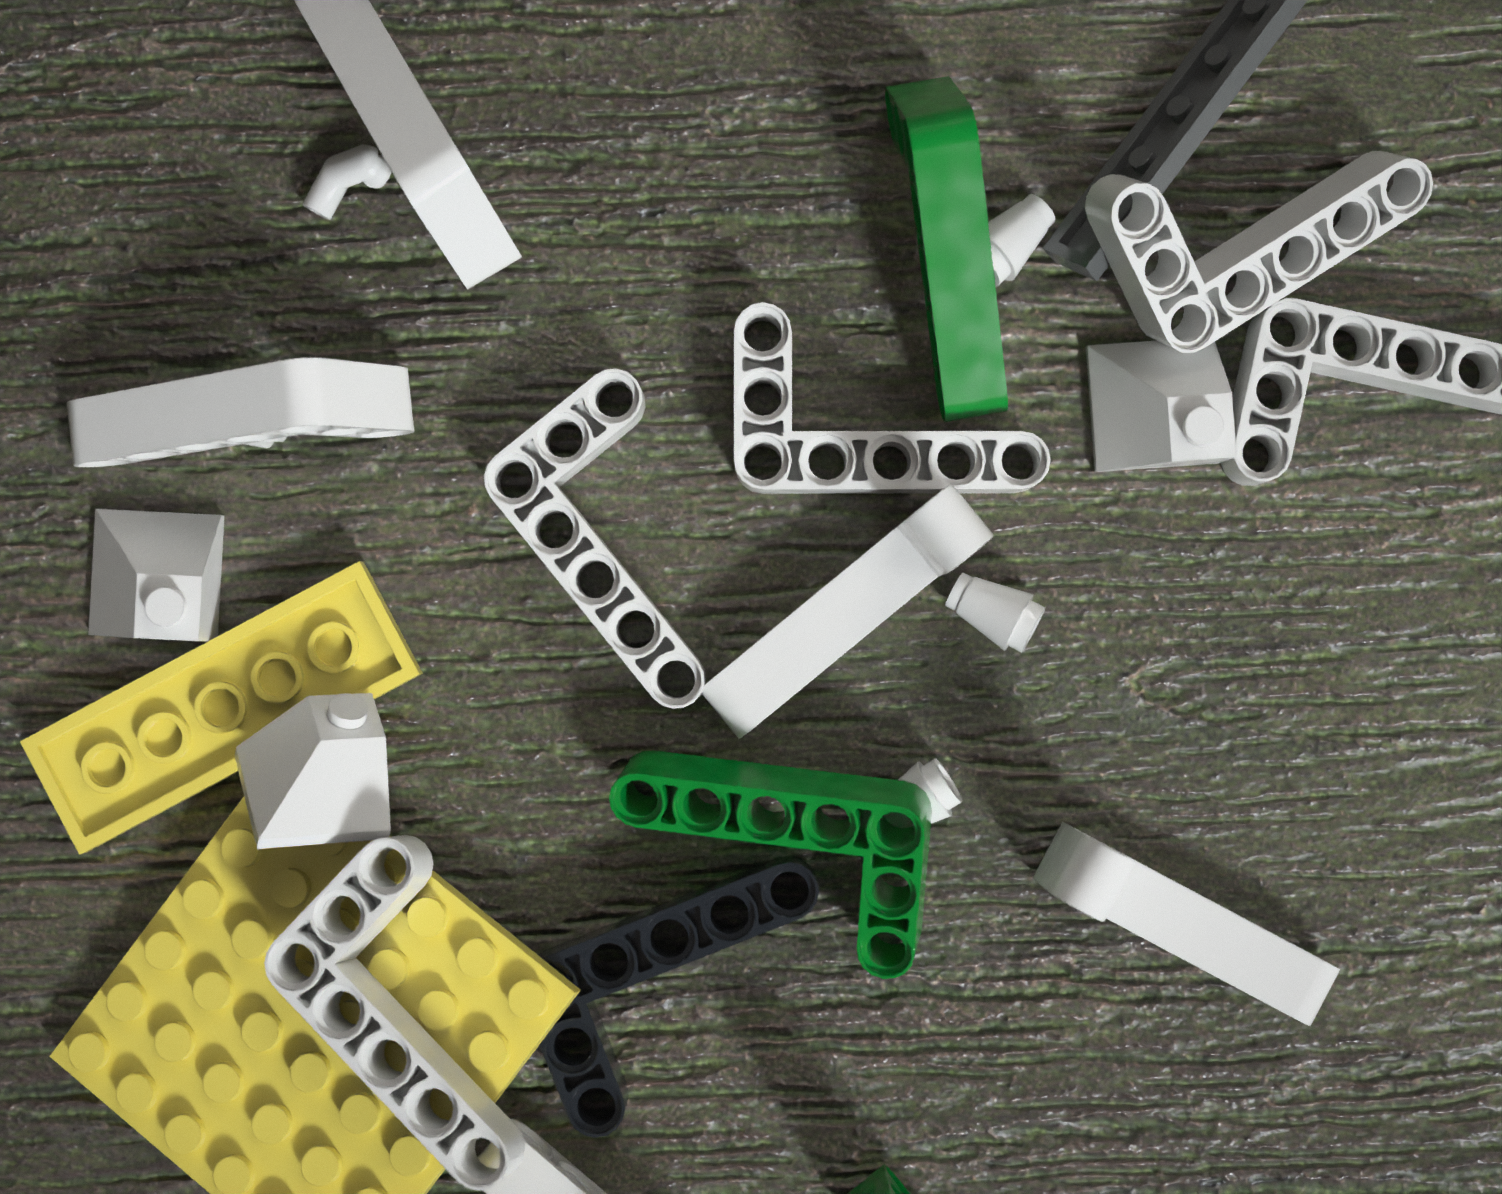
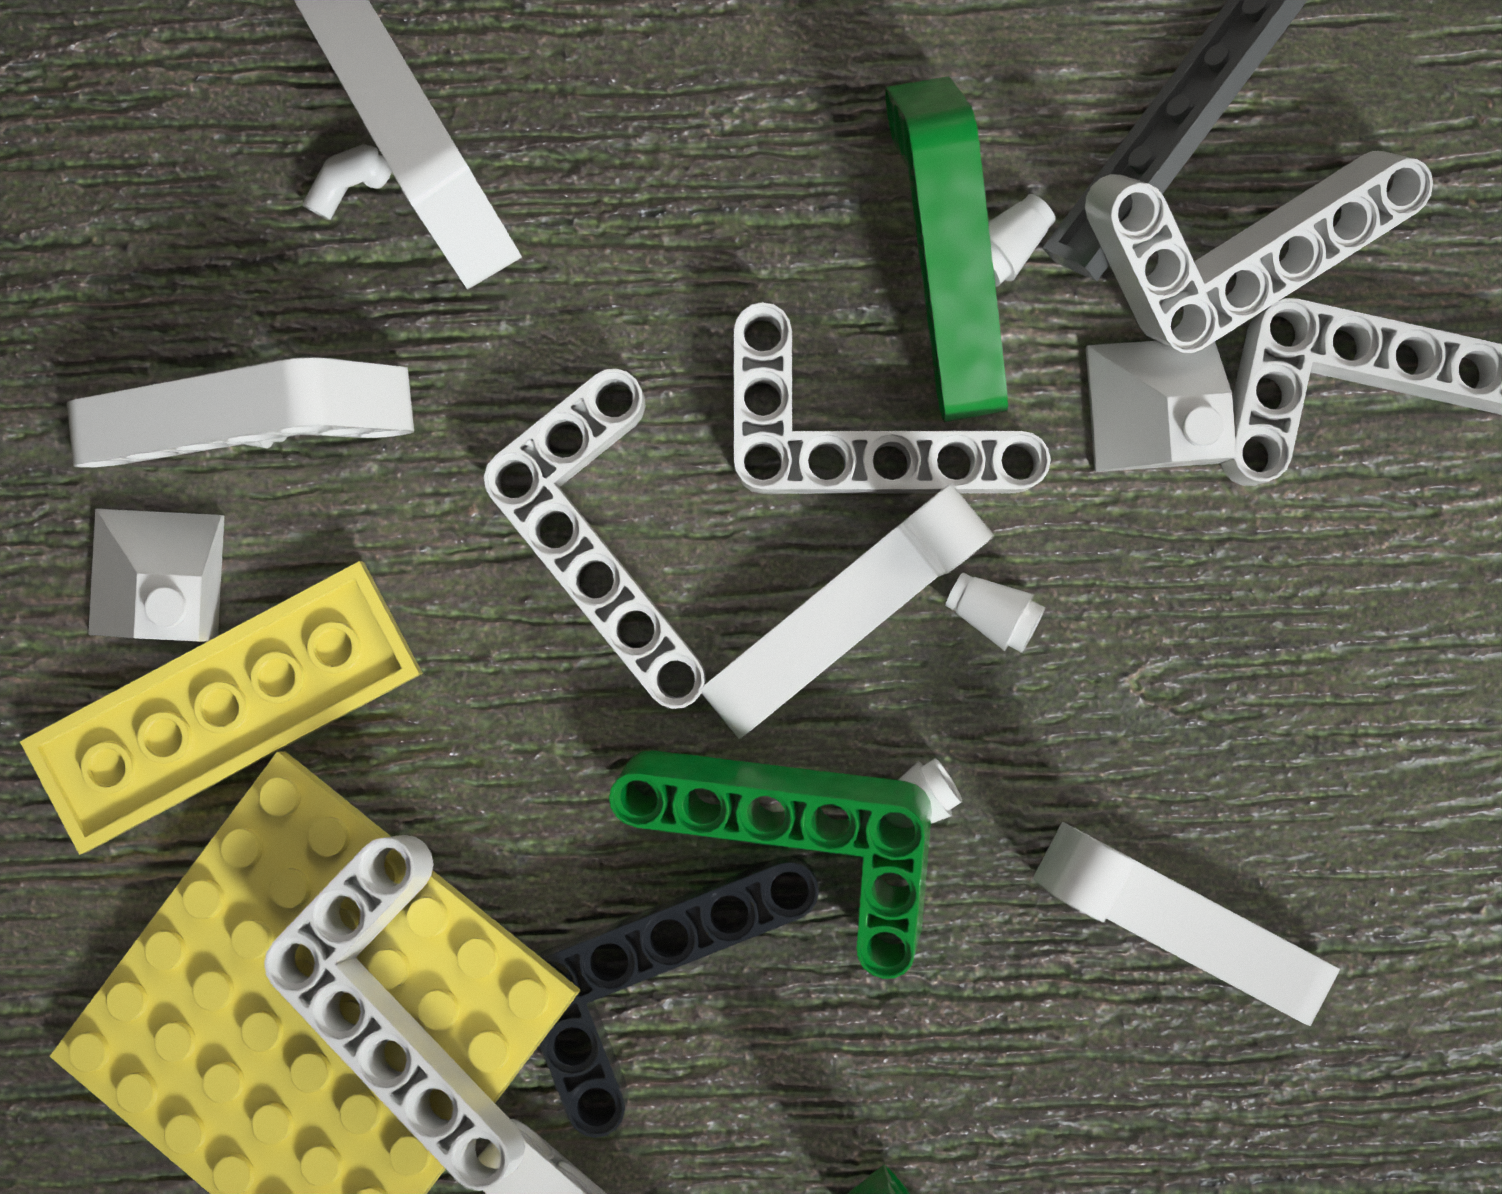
(317, 774): white slope -> none

